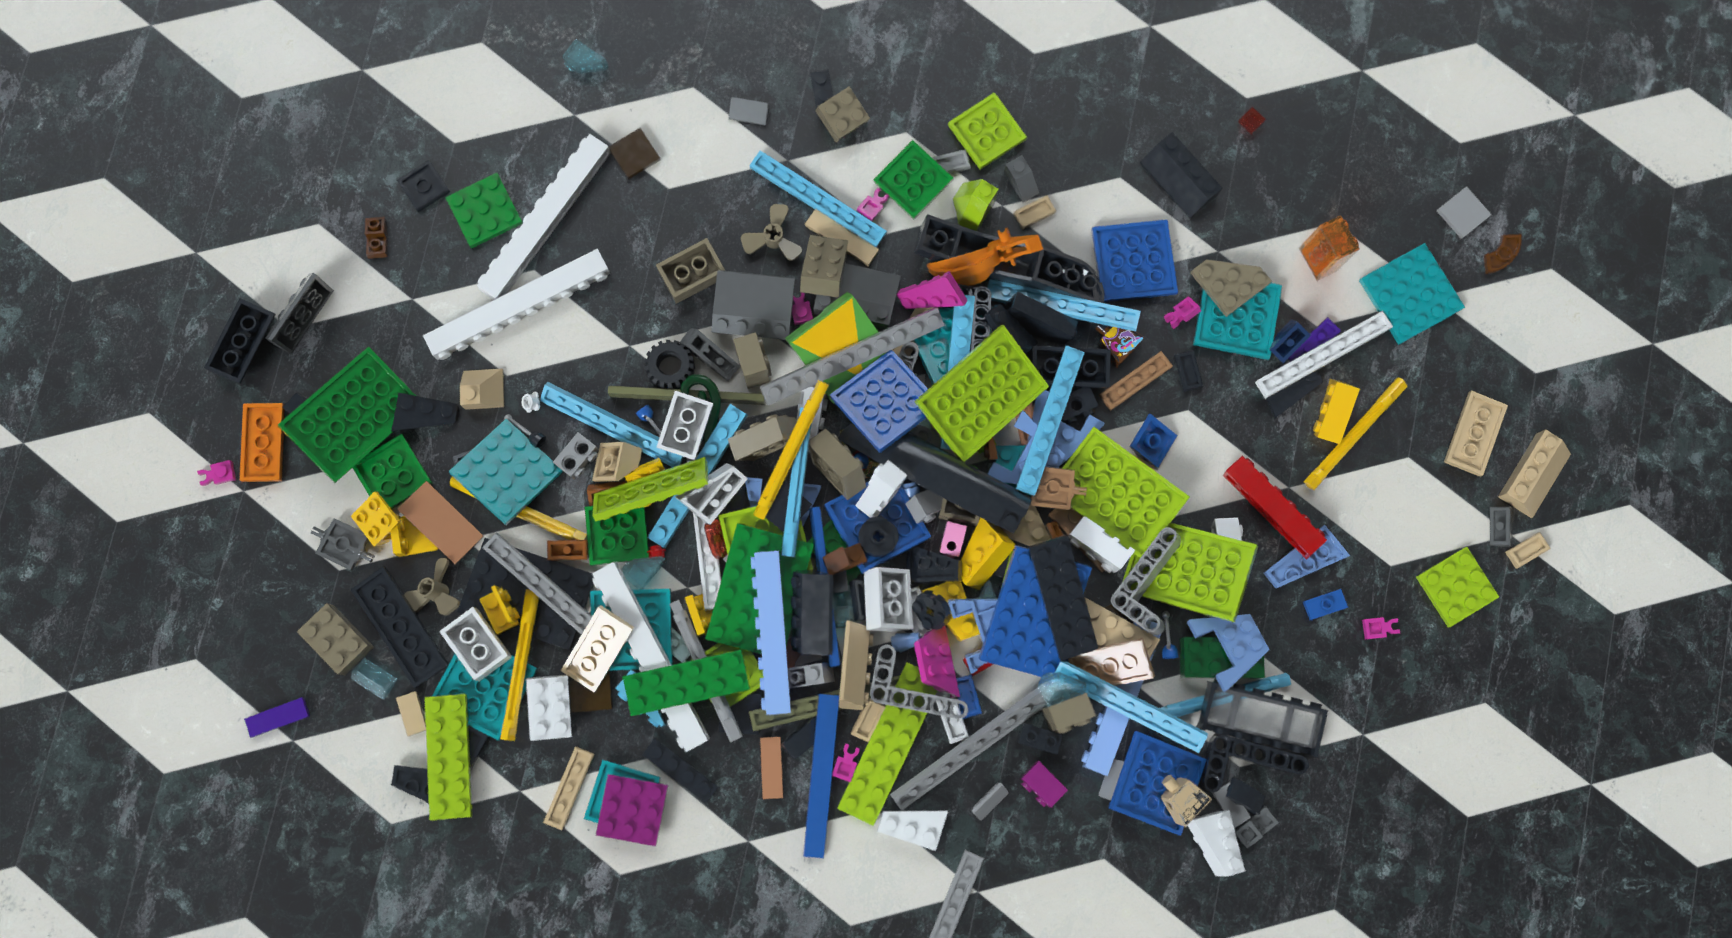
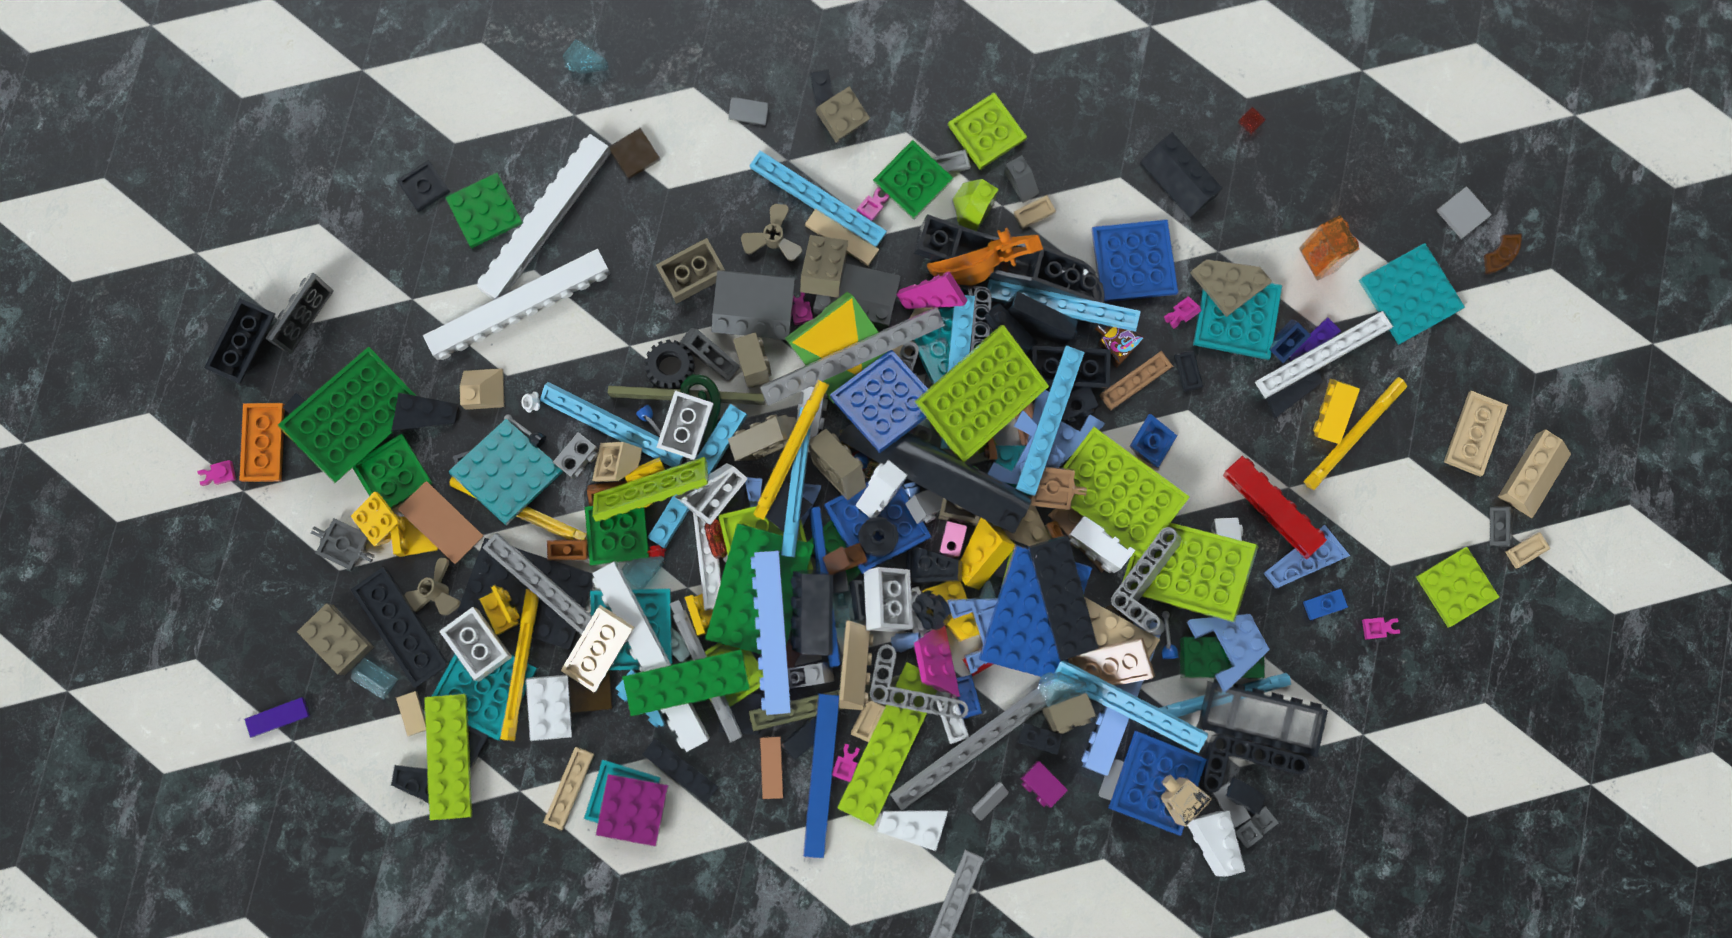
(376, 237): reddish brown slope -> none

